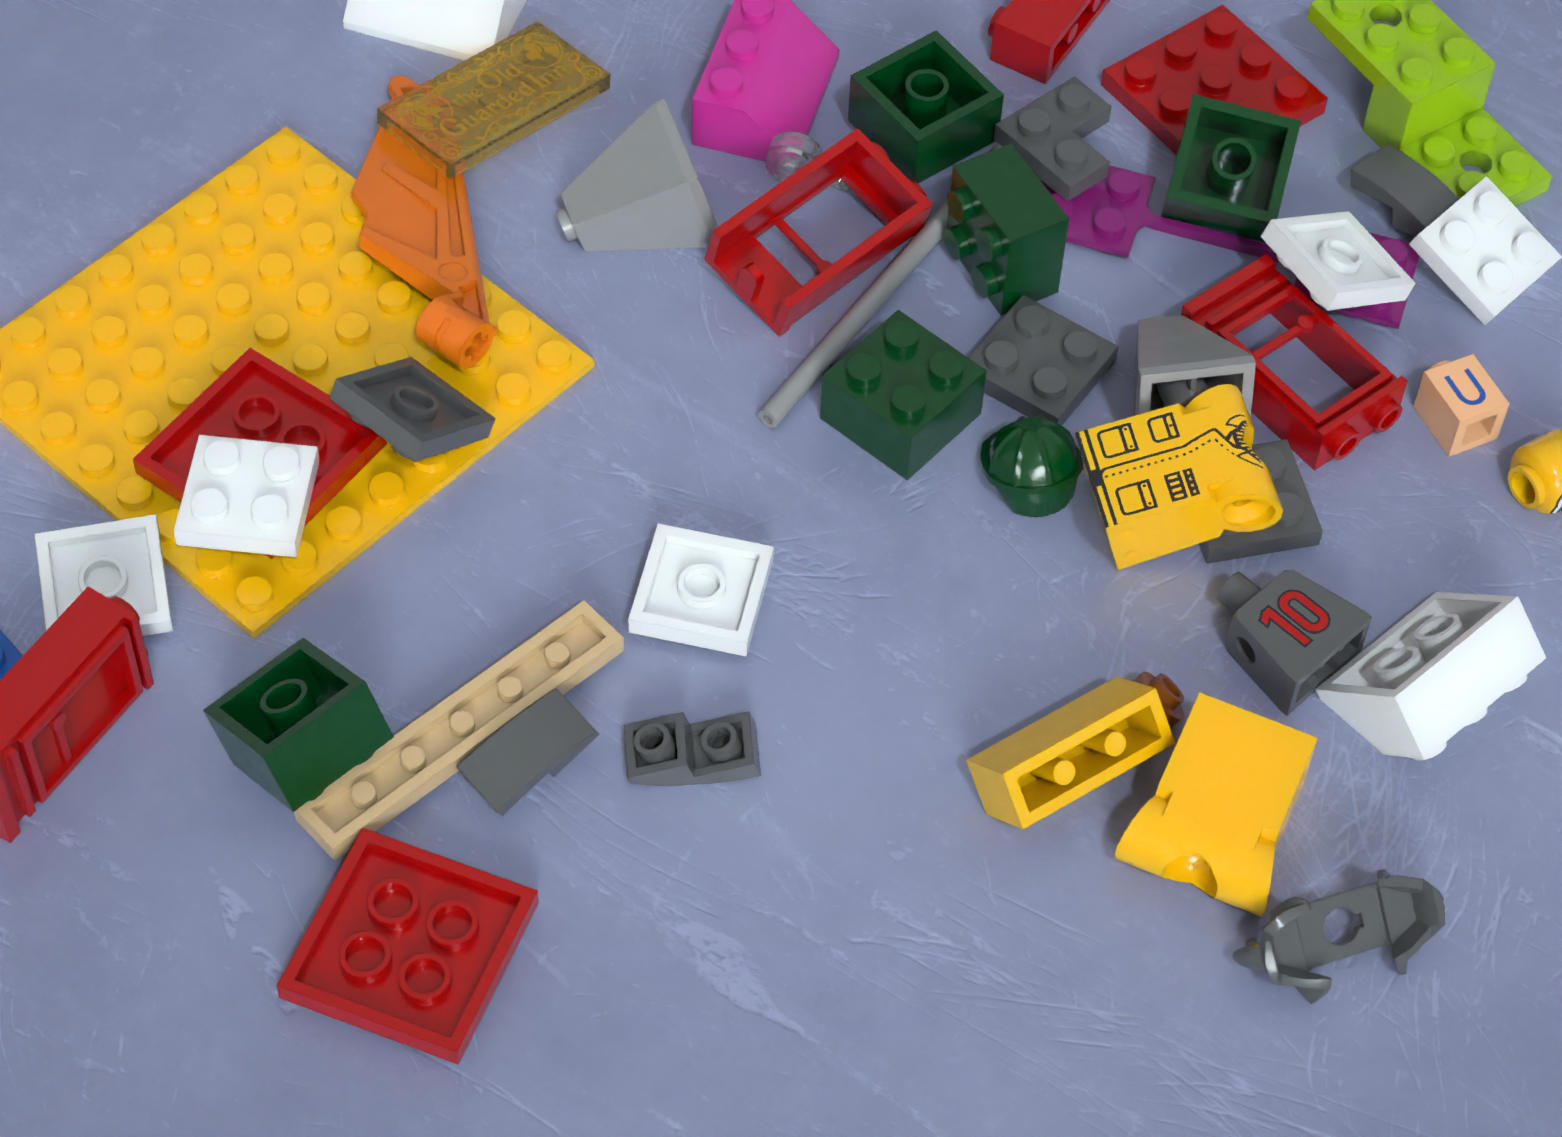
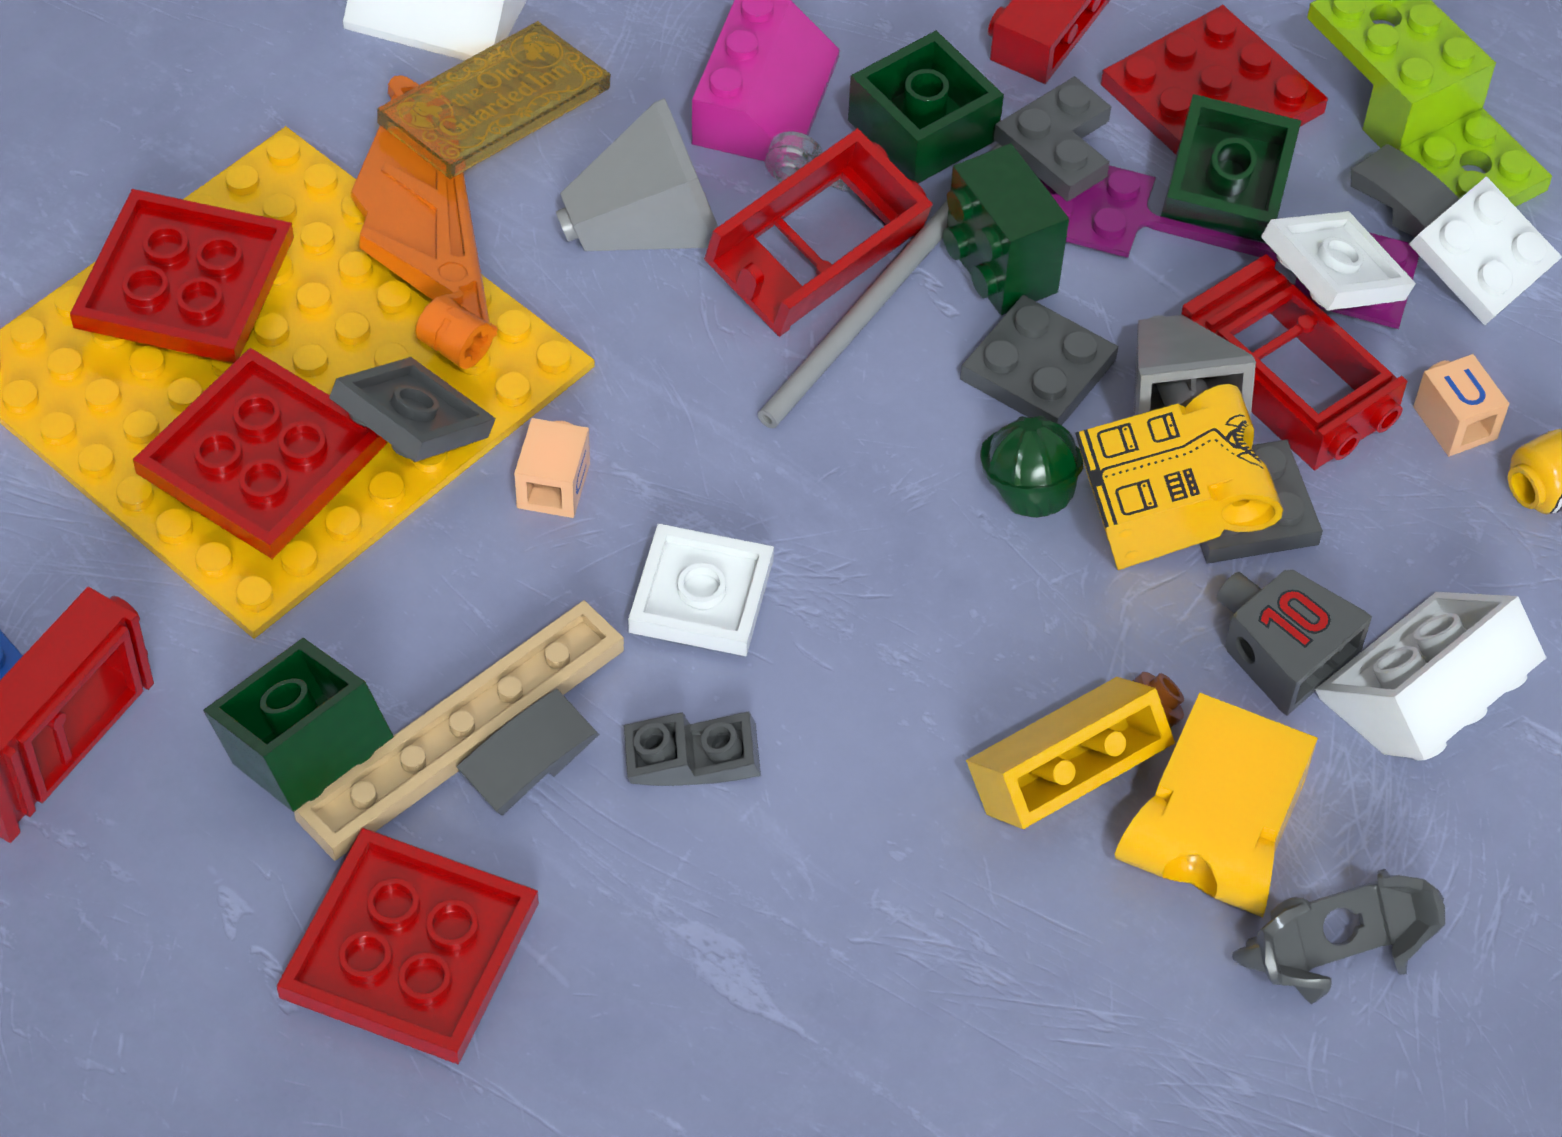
(114, 560): white plate -> none
(182, 276): none -> red plate
(247, 496): white plate -> none
(552, 467): none -> light nougat brick
(902, 394): dark green brick -> none

